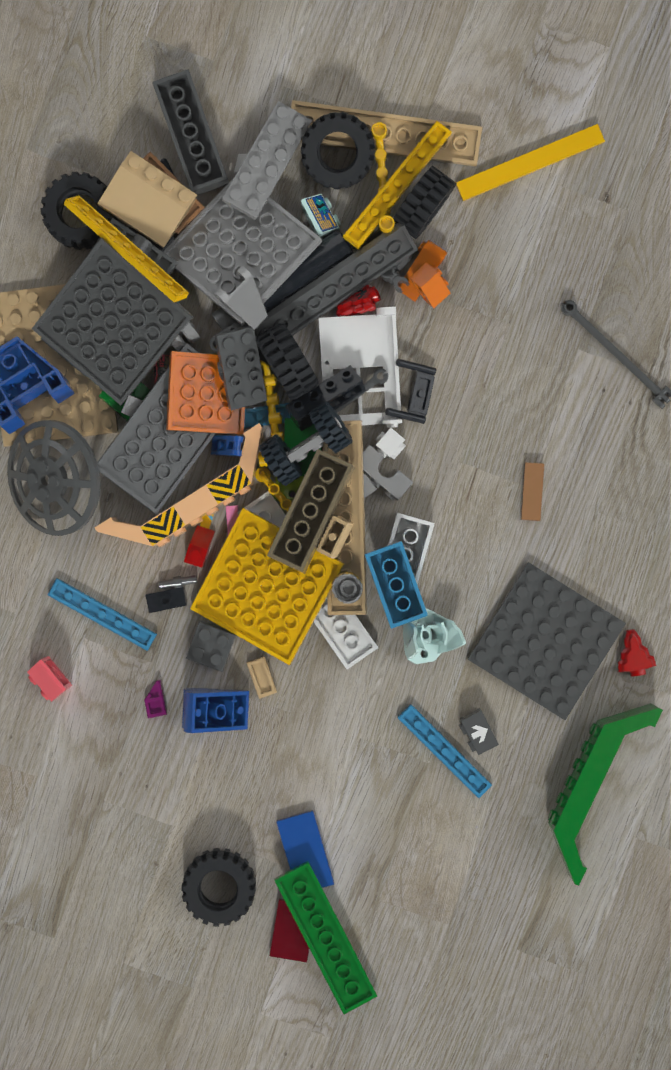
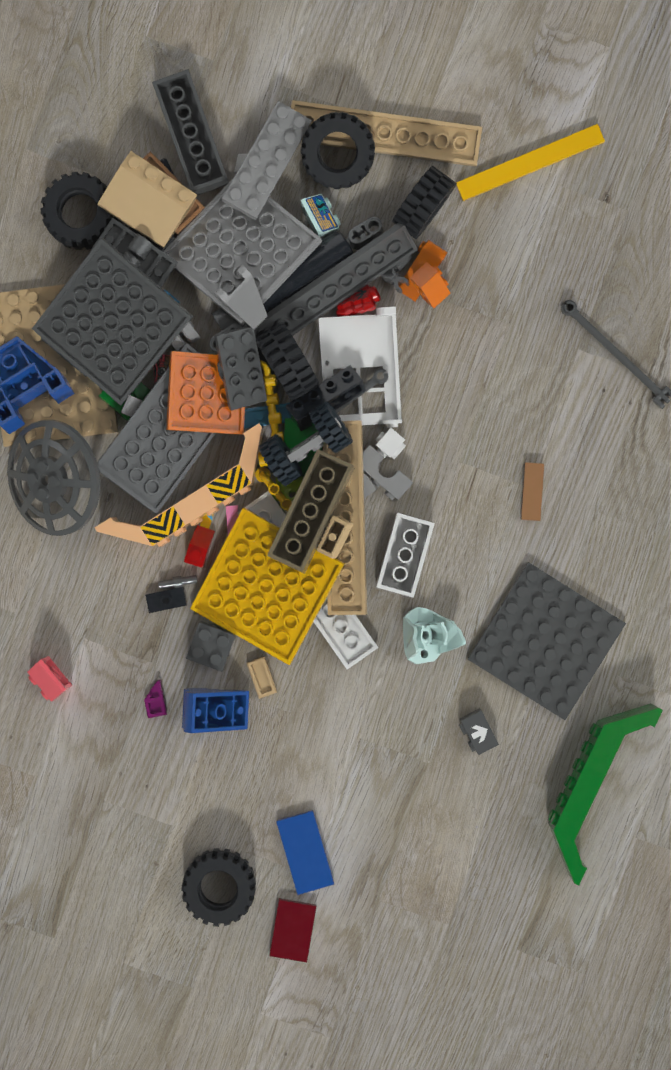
(102, 614): dark azure tile -> none
(126, 248): yellow tile -> none
(227, 445): blue plate -> none
(325, 937): green plate -> none
(347, 587): light grey hair -> none
(379, 132): yellow bar -> none
(396, 584): dark azure brick -> none
(397, 184): yellow tile -> none
(420, 392): black plate -> none
(444, 751): dark azure tile -> none
(635, 656): red rock -> none

